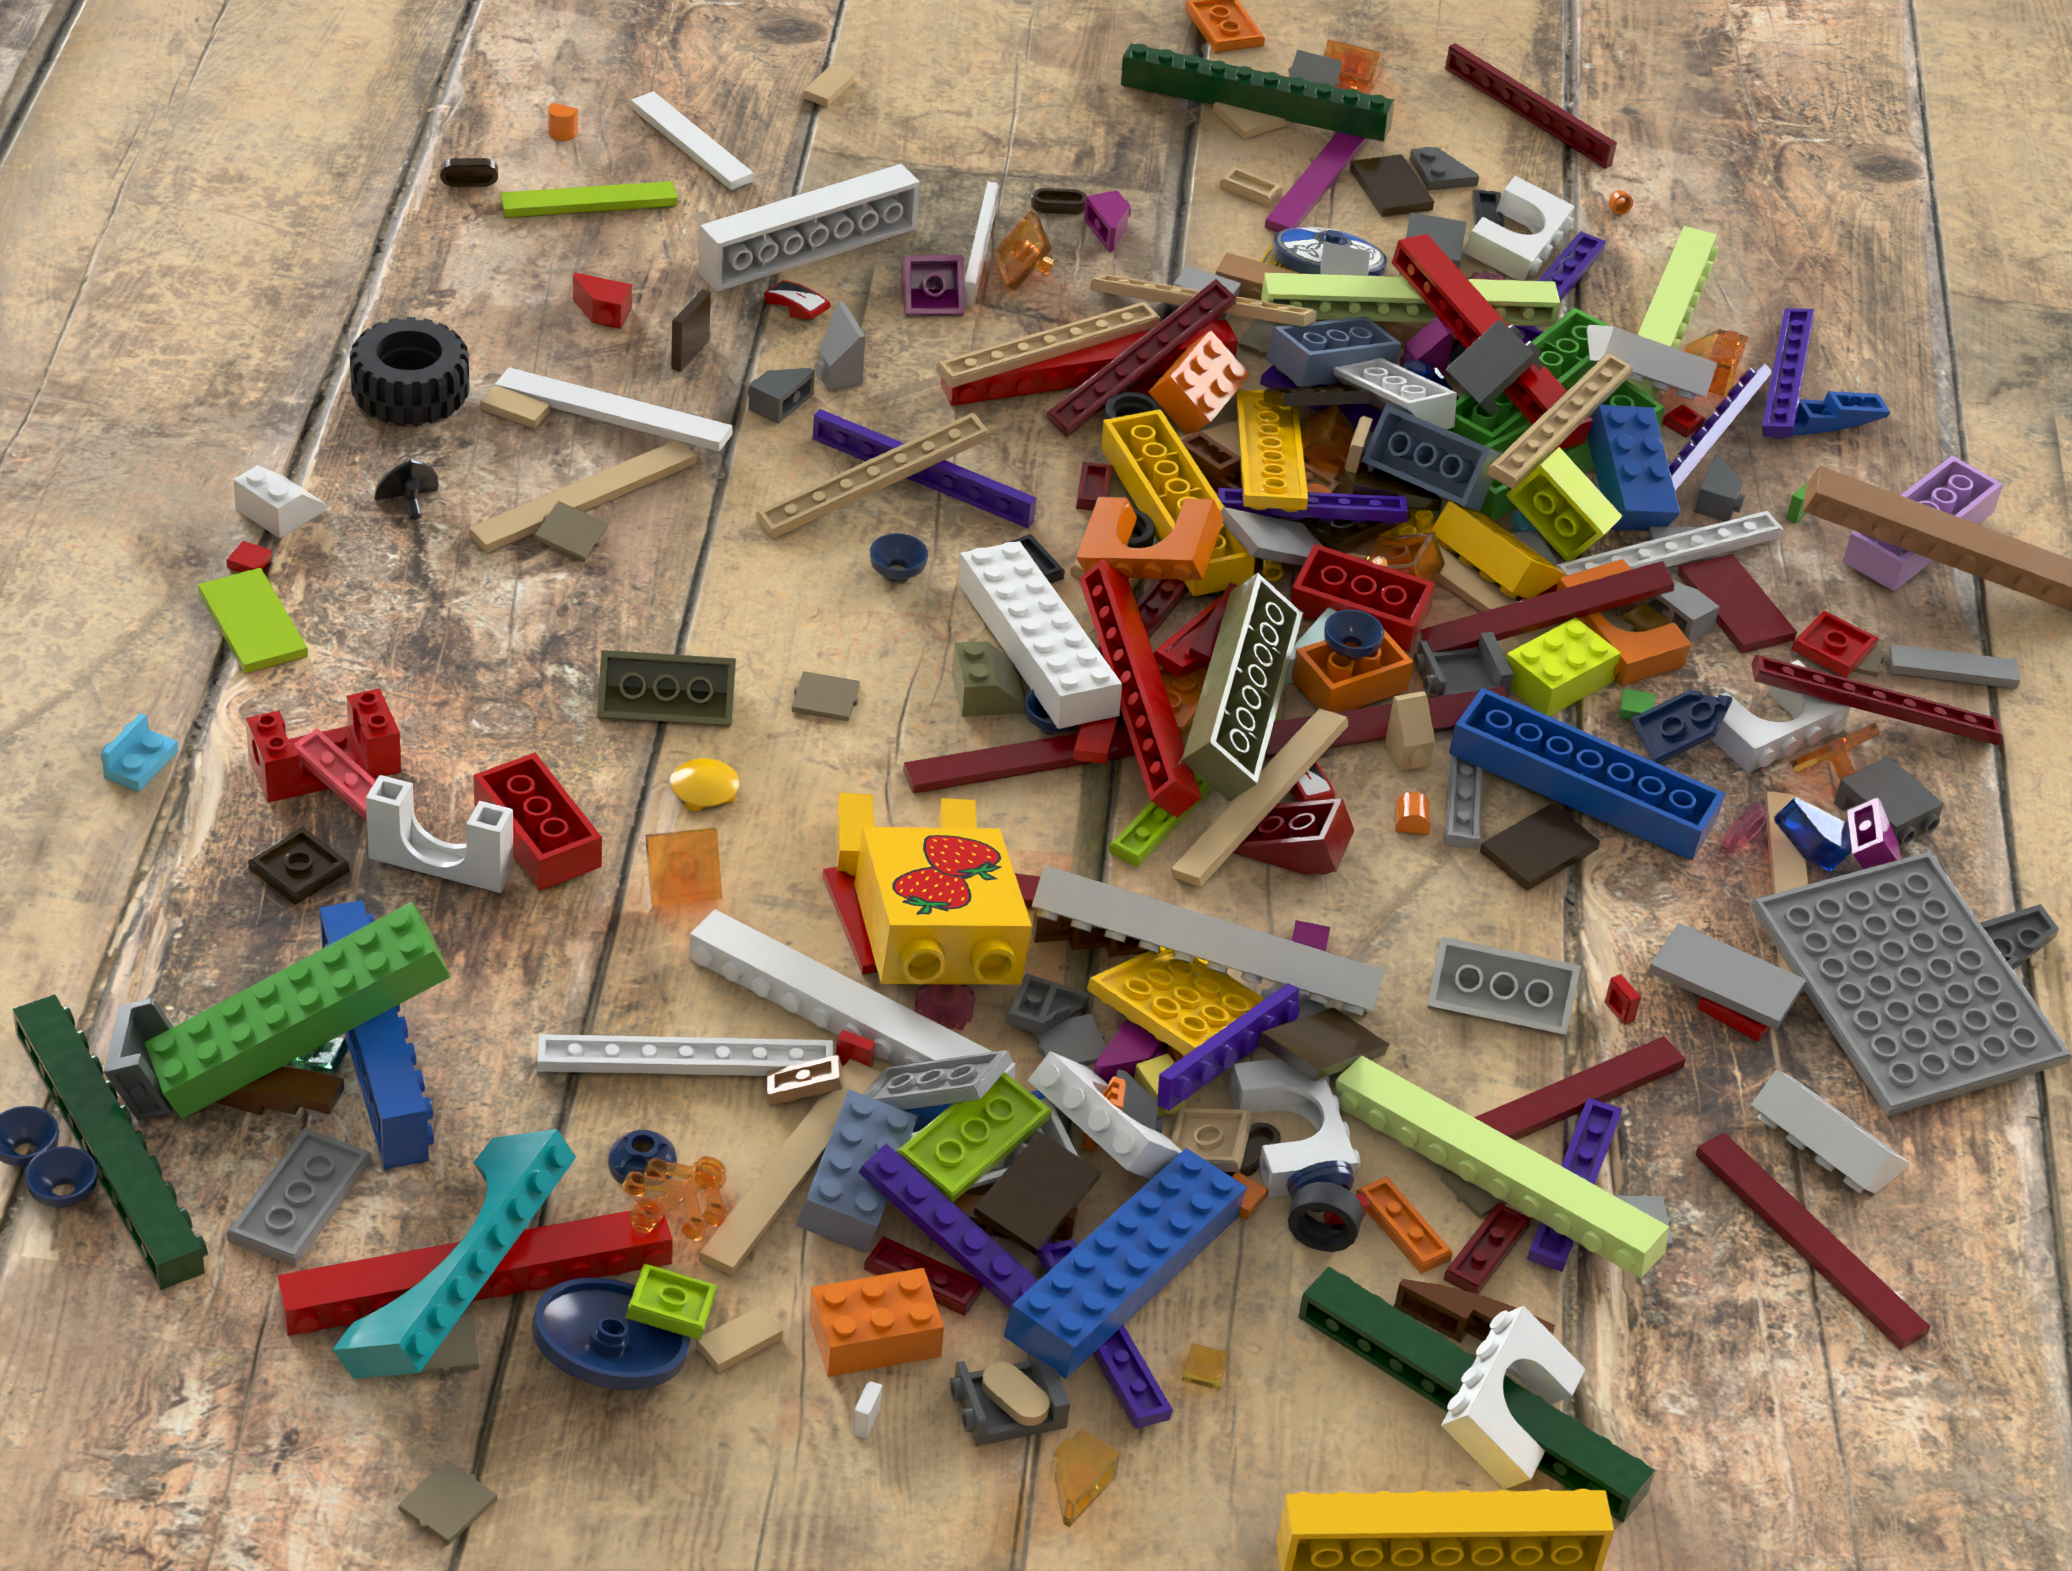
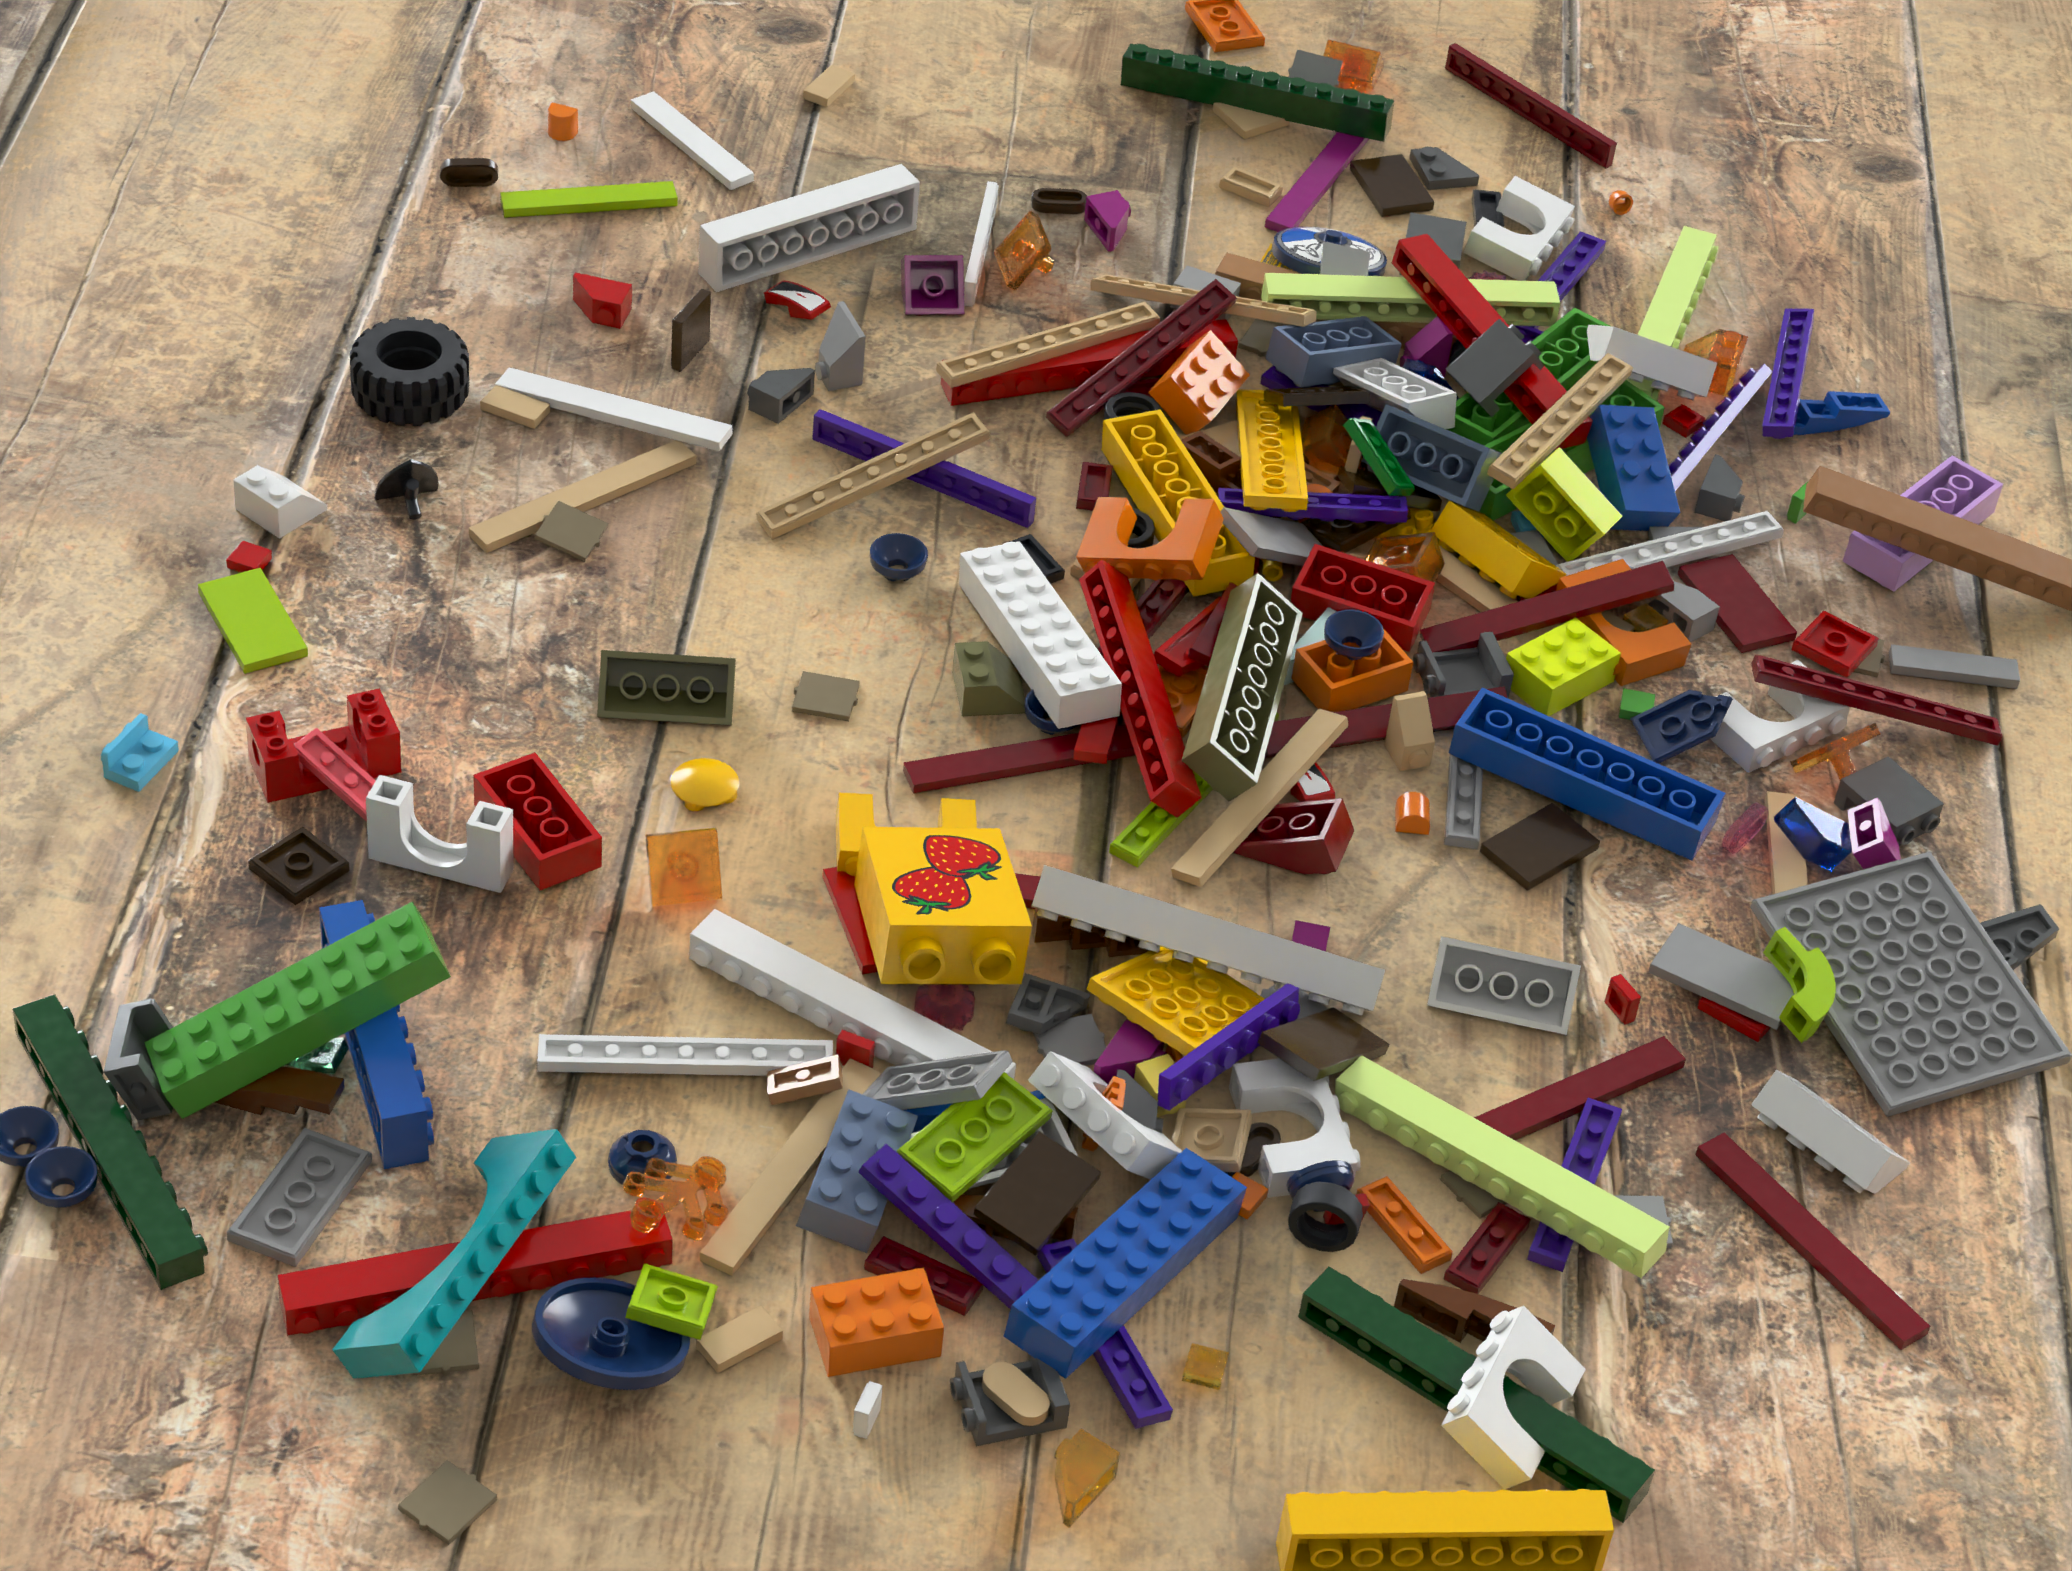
(1379, 457): none -> green tile
(1810, 979): none -> lime arch

